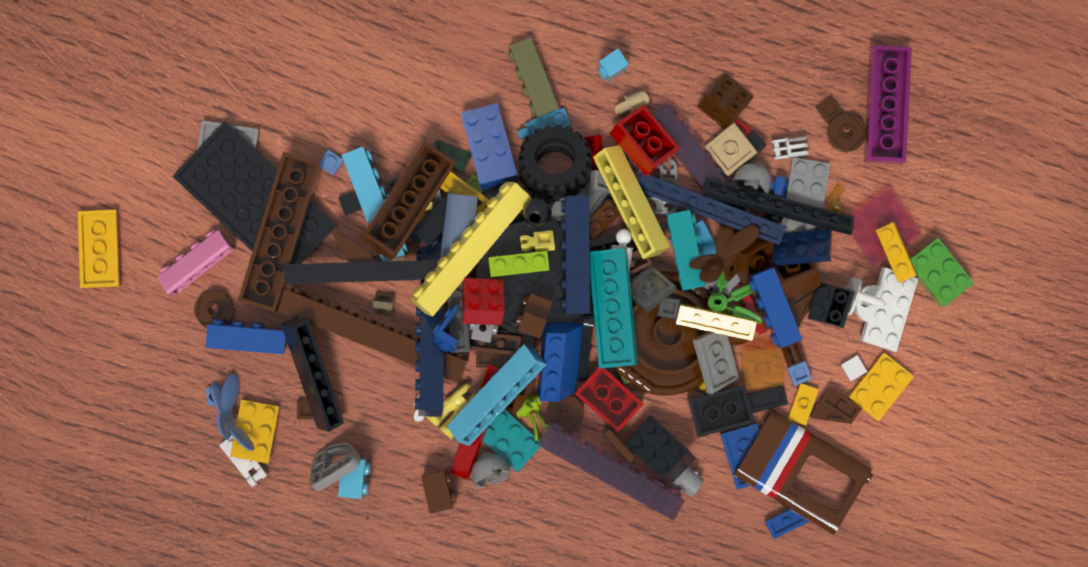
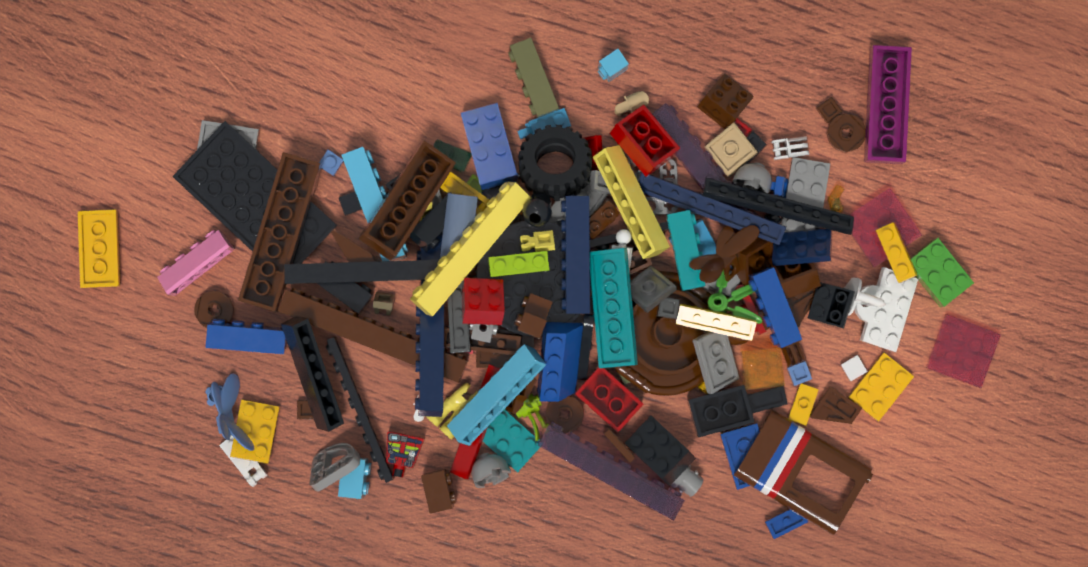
(350, 294): none -> black brick
(362, 417): none -> black plate
(402, 451): none -> torso
(445, 341): blue bracket -> none
(963, 351): none -> clear pink plate

